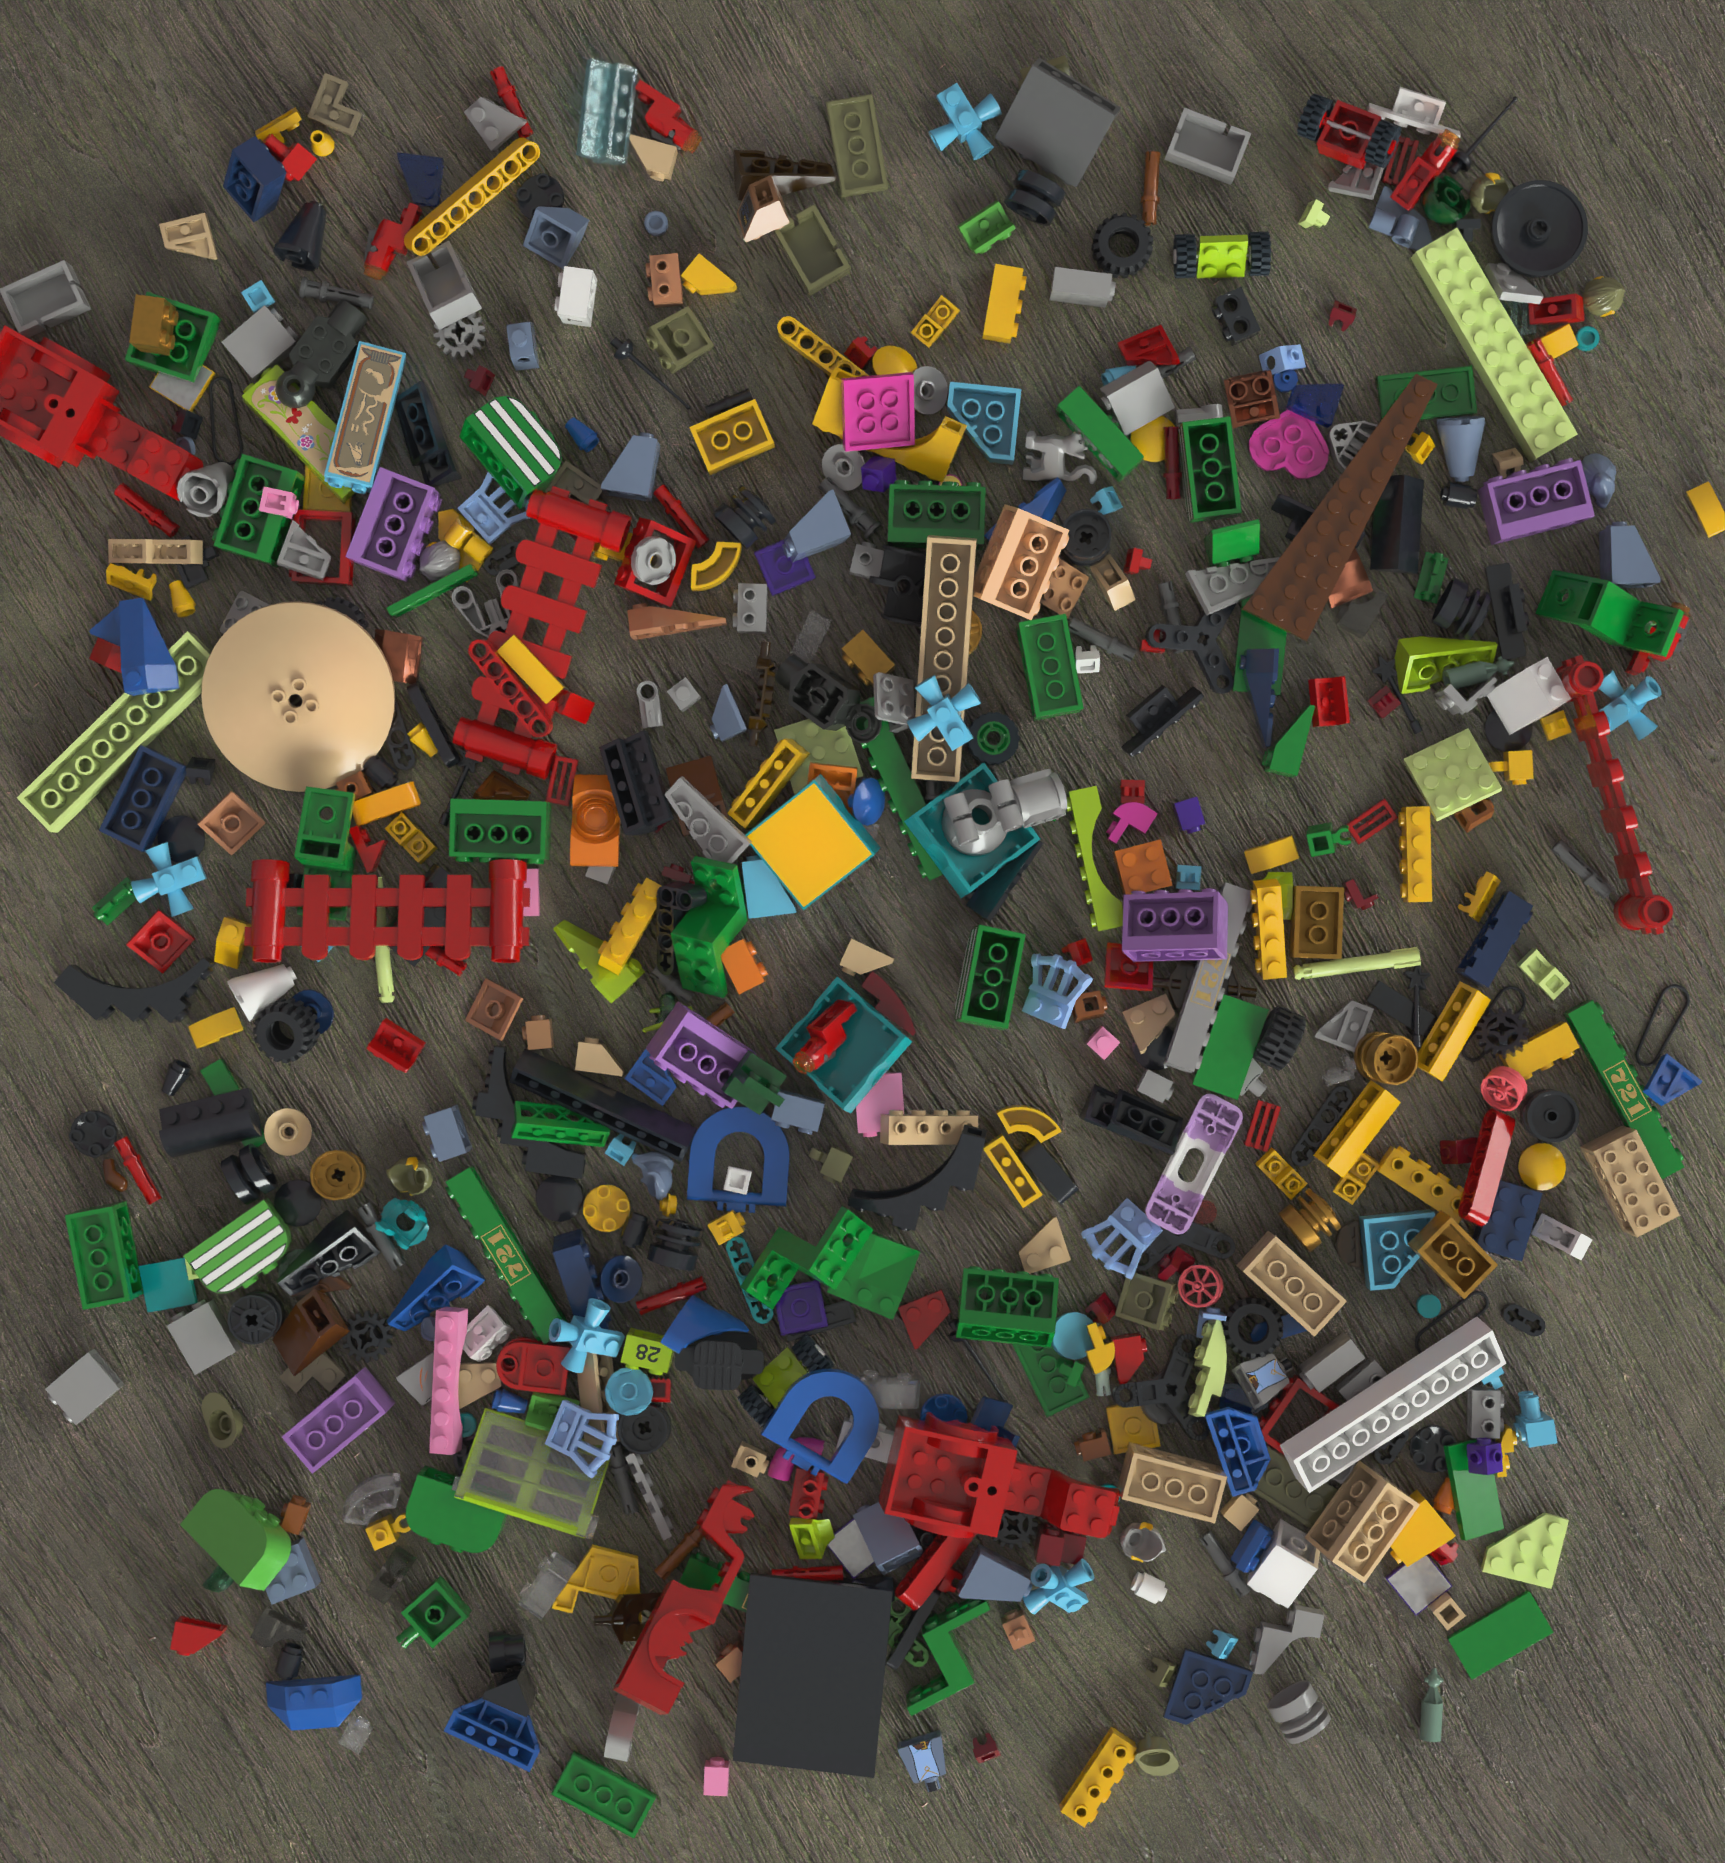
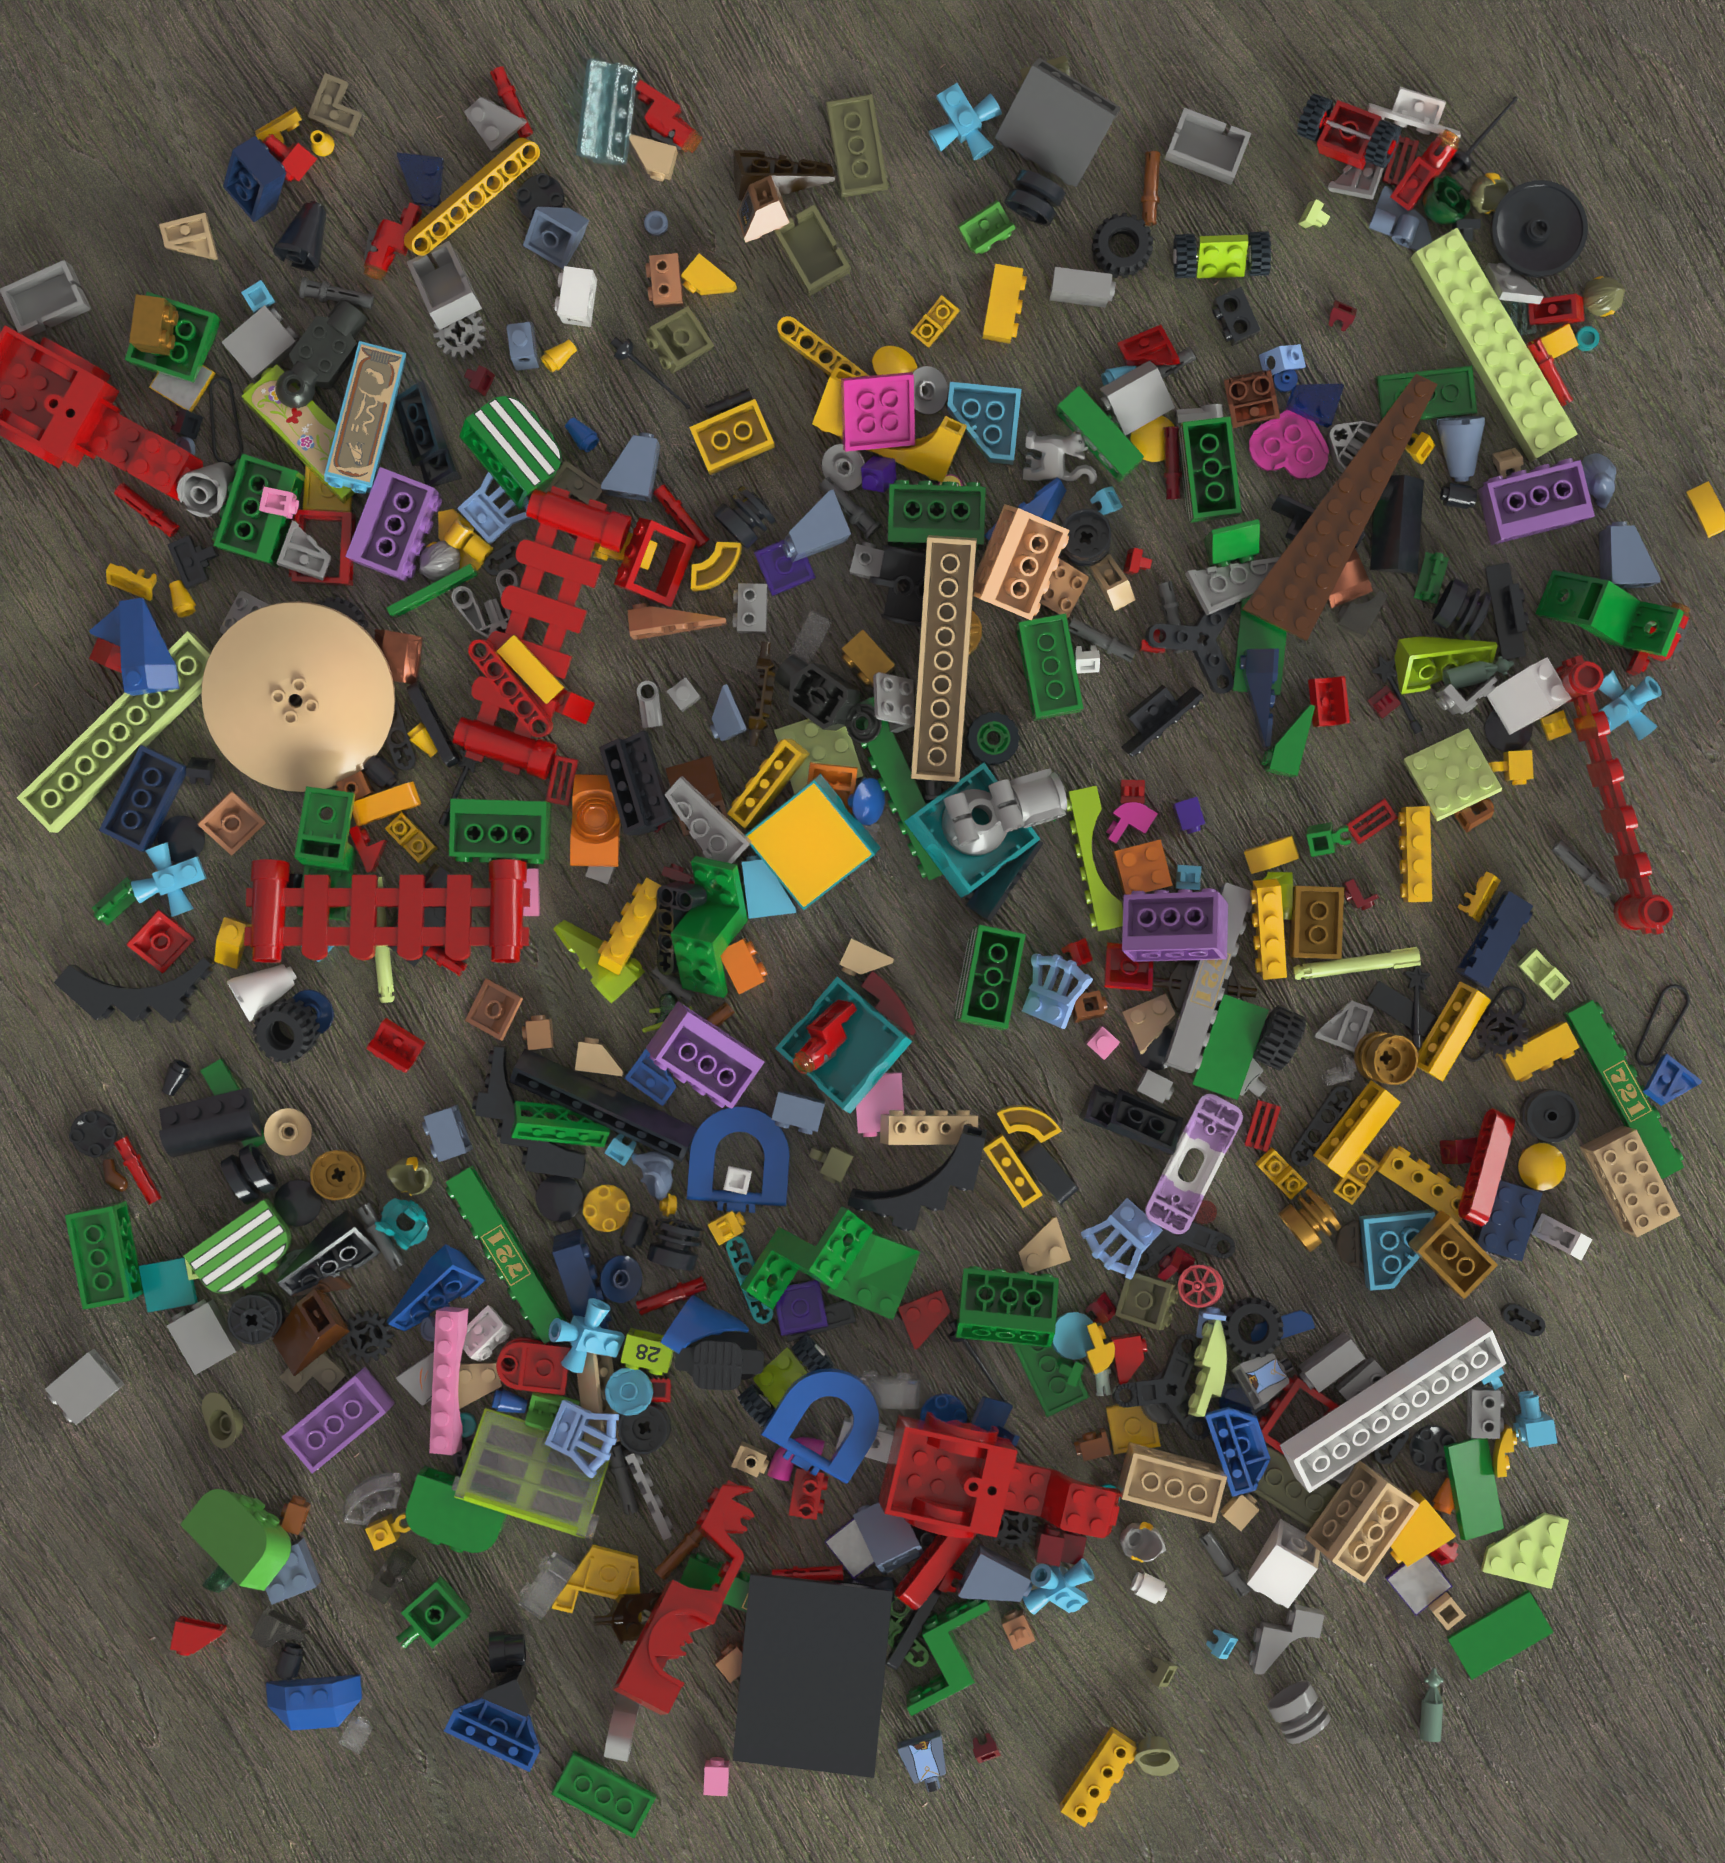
(155, 551): tan slope -> none
(215, 1027): yellow slope -> none
(500, 788): reddish brown tile -> none
(558, 355): none -> yellow cone
(641, 560): light grey tile -> none
(755, 1083): dark green bracket -> none
(811, 1536): lime slope -> none
(859, 352): red tile -> none
(944, 713): medium azure brick -> none
(1204, 1686): dark blue plate -> none
(1251, 1547): blue bracket -> none
(1291, 1283): tan brick -> none
(1428, 1305): teal tile -> none
(1449, 1311): black piece -> none
(1484, 1457): dark purple brick -> none
(1499, 1094): coral wheel -> none

